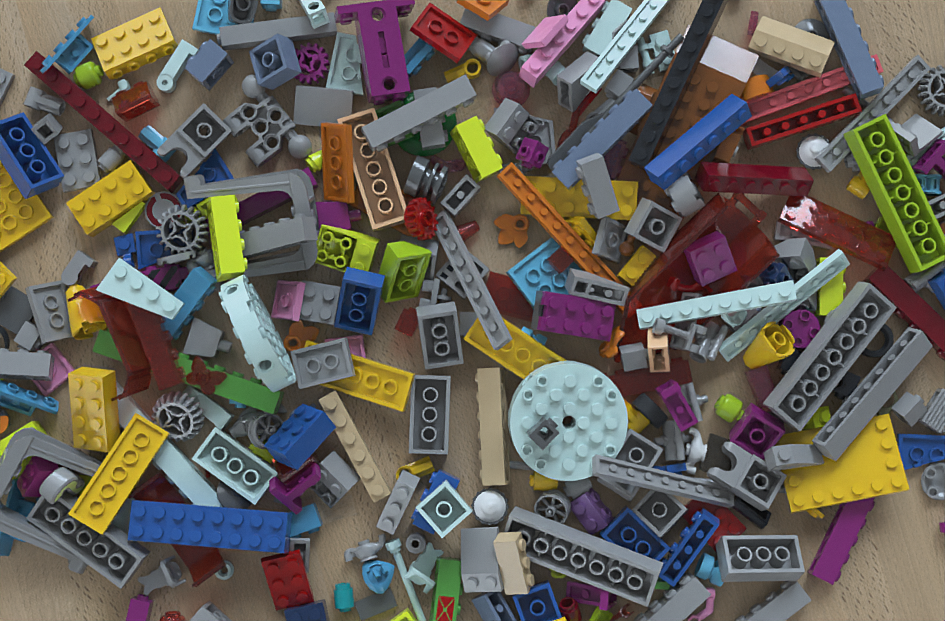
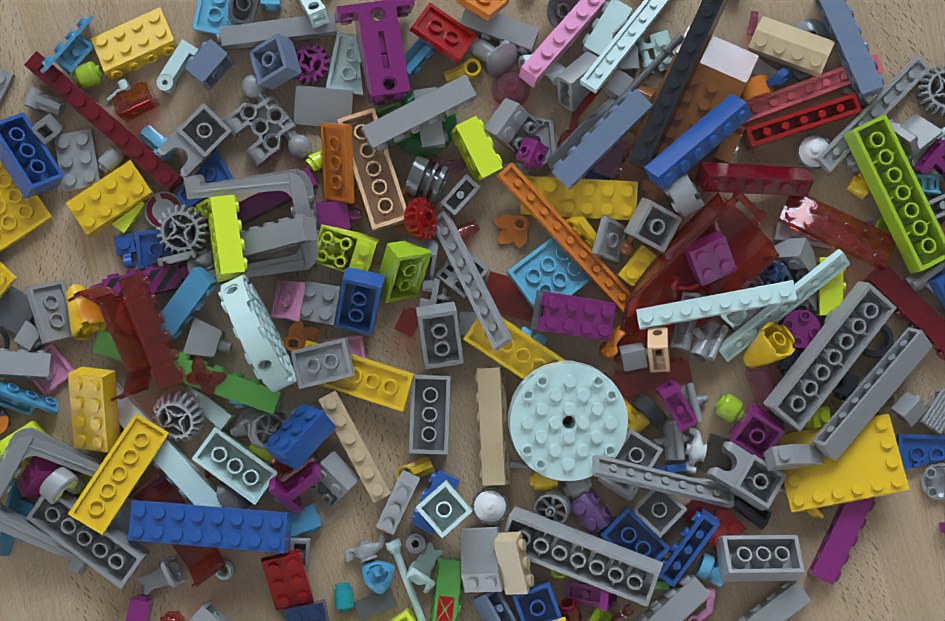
(77, 267): light grey leg -> none
(136, 288): light aqua wing -> none
(540, 439): dark grey brick -> none
(545, 31): bright pink tile -> none
(560, 260): clear red tile -> none
(595, 287): light grey slope -> none
(597, 186): light grey brick -> none
(660, 326): light grey bar -> none

